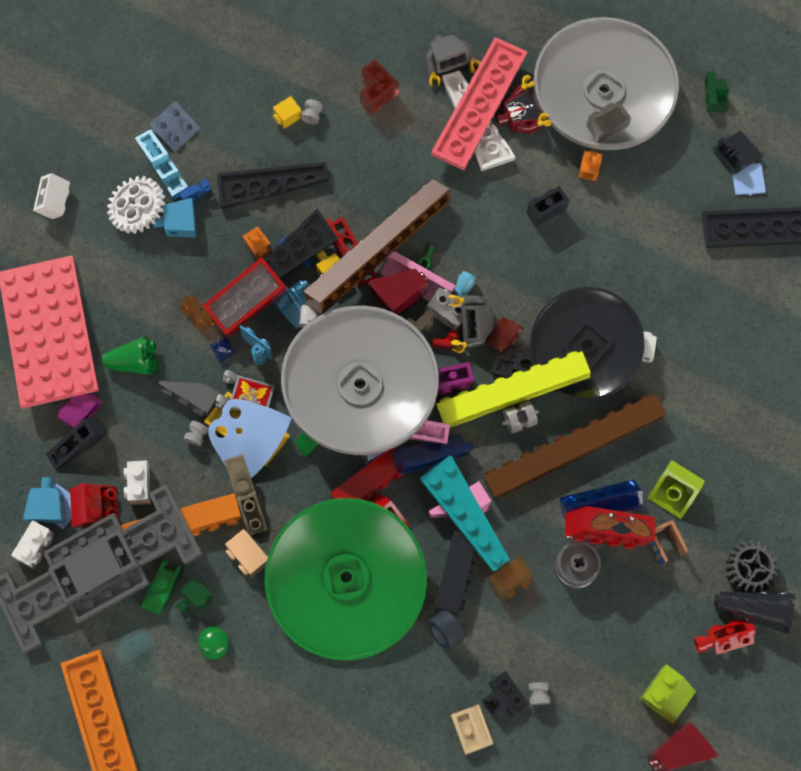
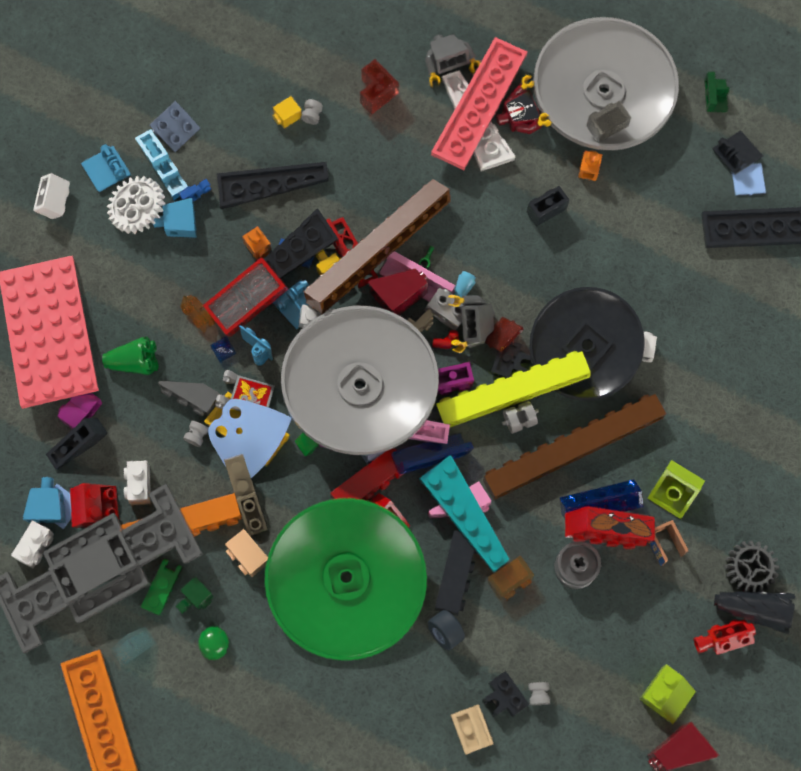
(105, 168): none -> dark azure hinge

